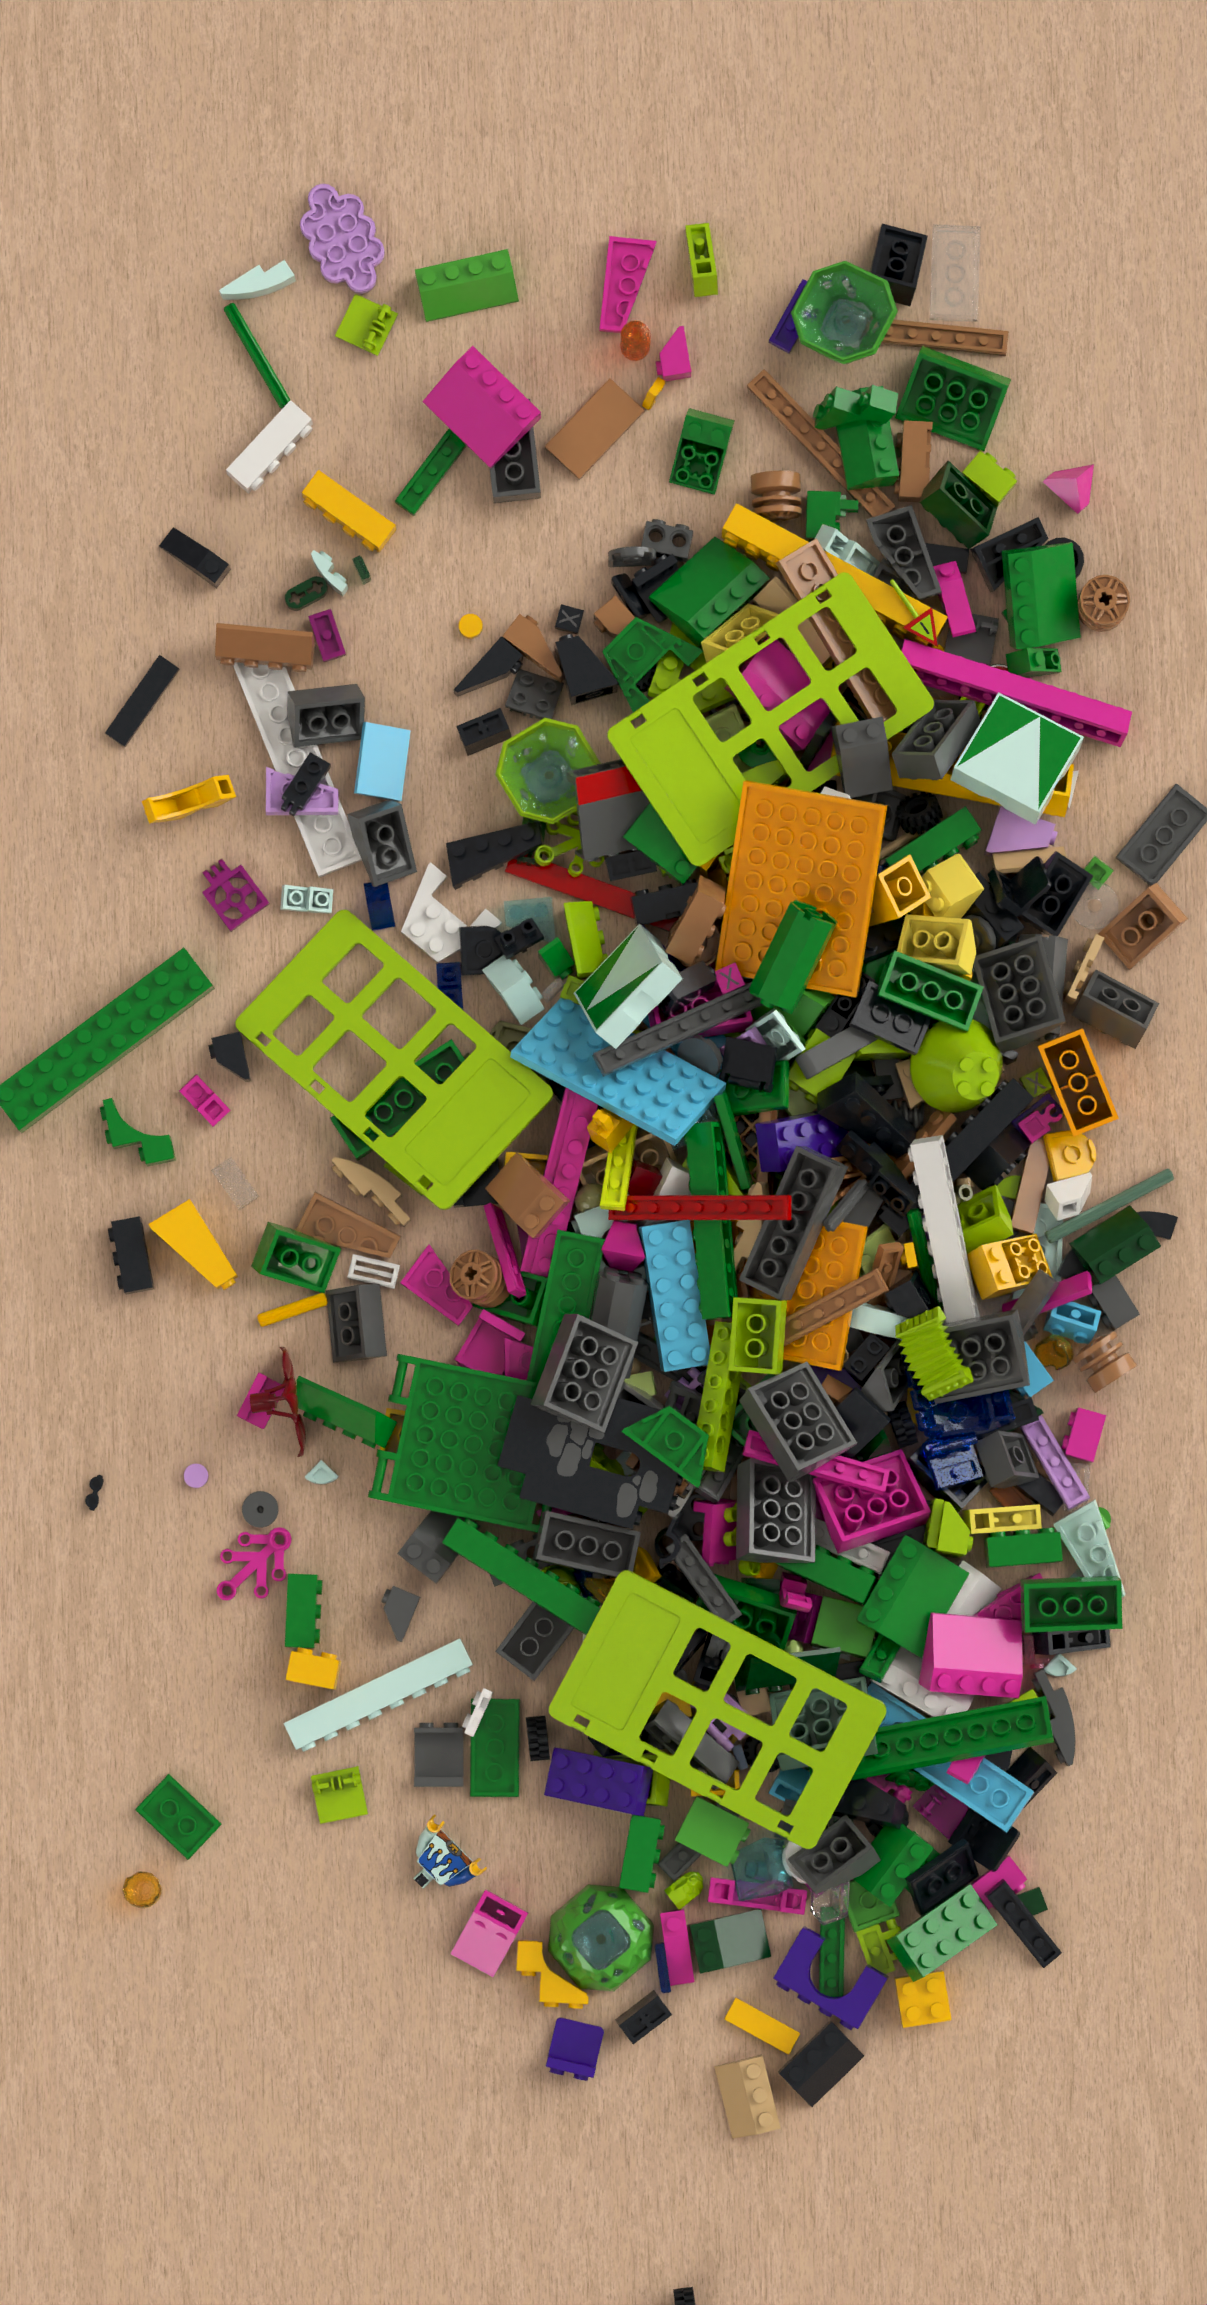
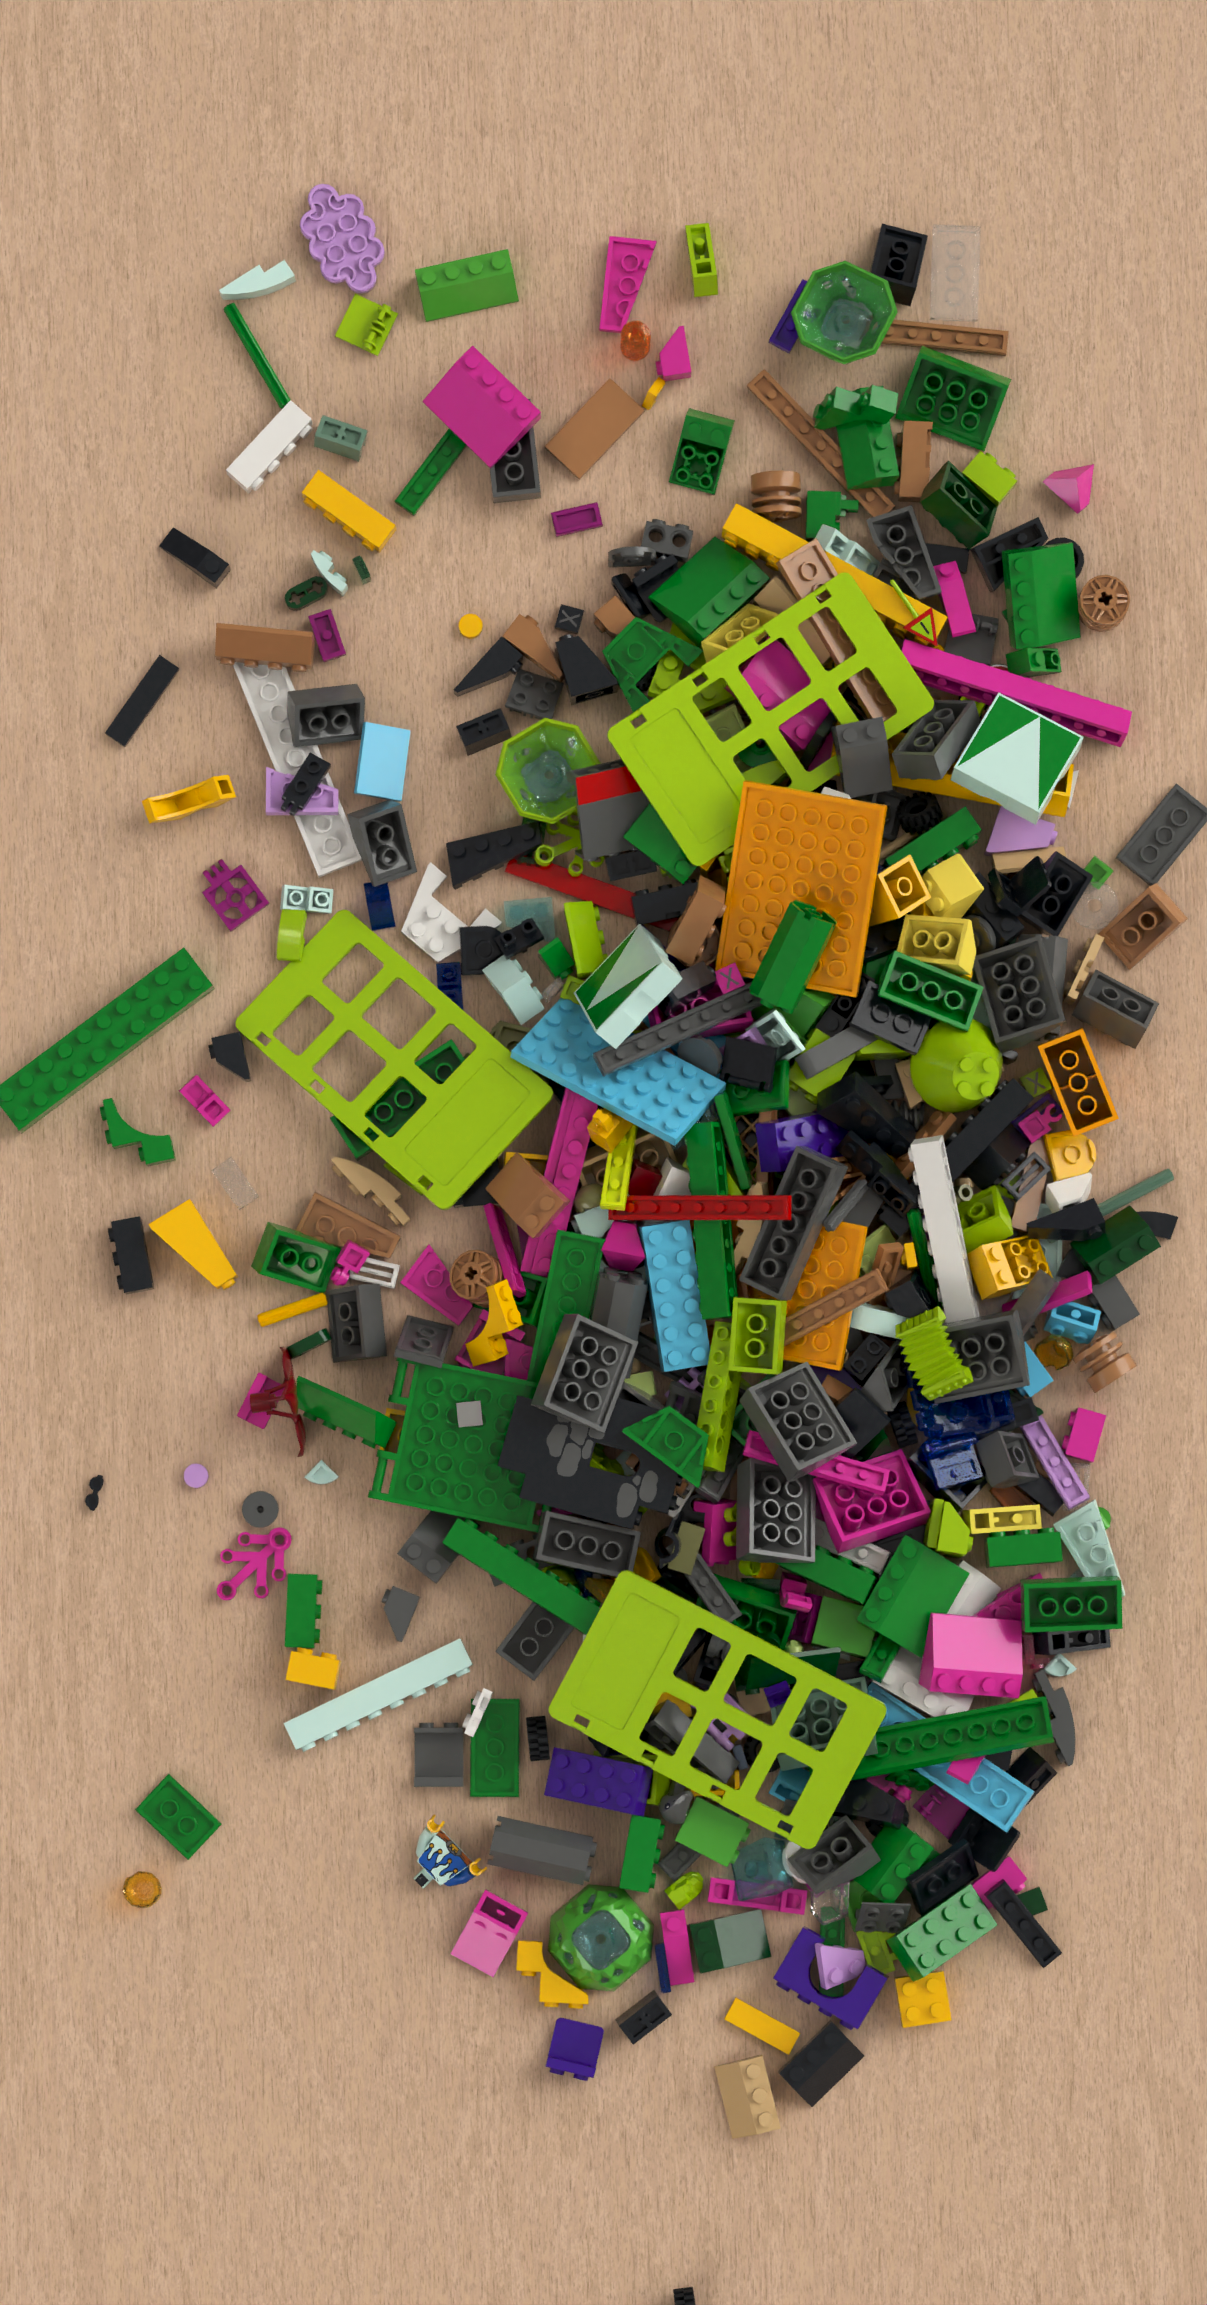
(290, 935): none -> lime slope
(308, 1343): none -> dark green beam
(339, 1795): lime hinge -> none
(340, 438): none -> sand green hinge
(351, 1257): none -> dark pink plate
(424, 1341): none -> dark grey tile
(469, 1413): none -> light grey tile
(502, 1318): none -> yellow arch
(542, 1850): none -> dark grey brick
(576, 519): none -> magenta tile
(676, 1803): none -> dark grey animal
(690, 1543): none -> olive tile
(777, 1693): none -> dark purple tile
(838, 1964): none -> lavender wing
(881, 1917): none -> dark grey hinge
(1012, 1189): none -> black tile
(1071, 1224): none -> black slope

